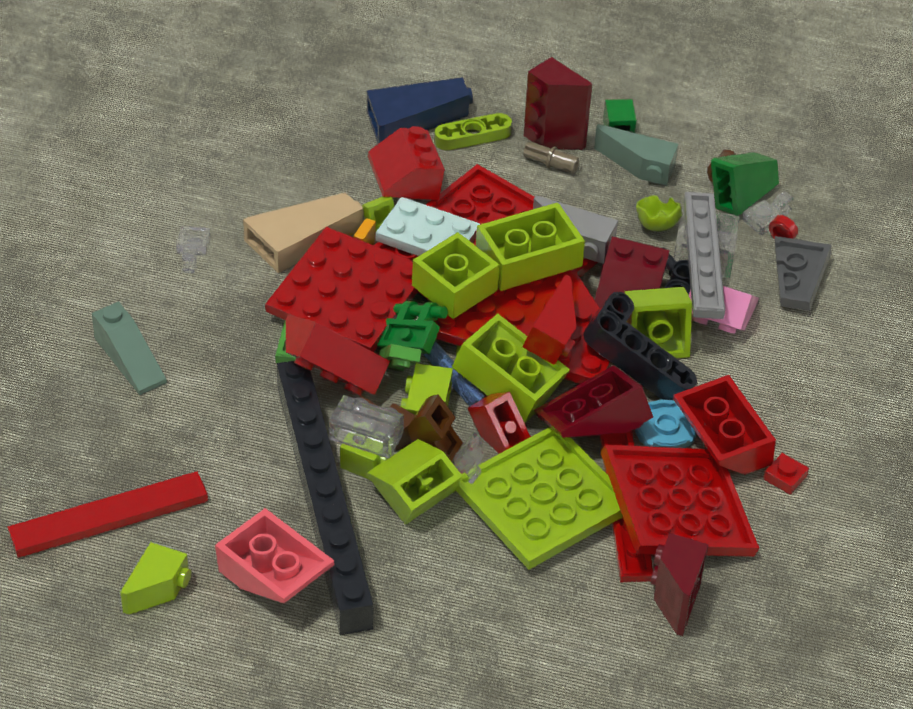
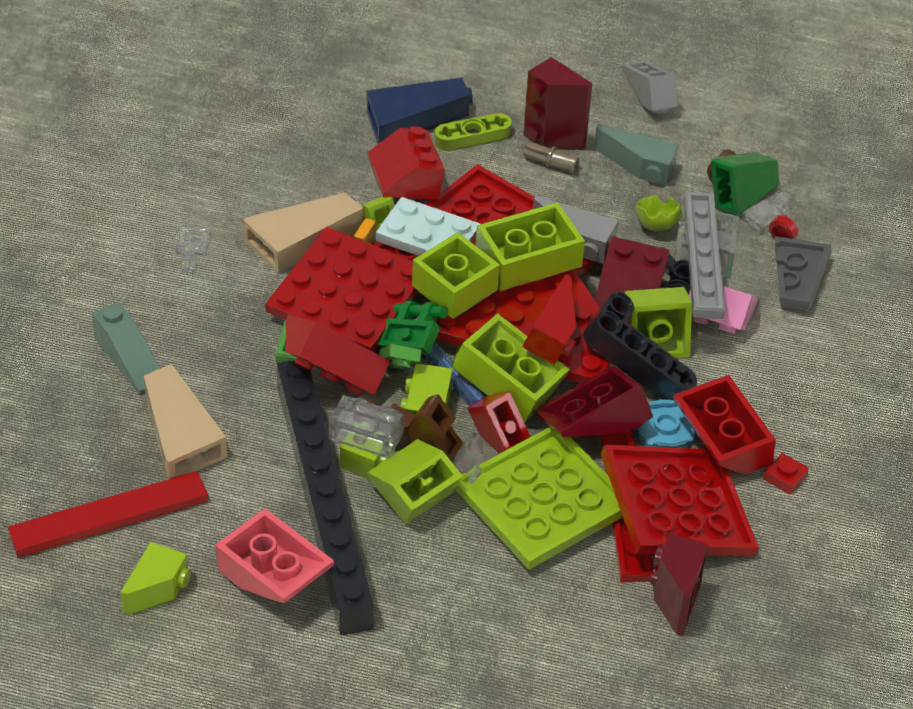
(182, 425): none -> tan slope
(620, 114): green brick -> none
(652, 85): none -> light grey slope

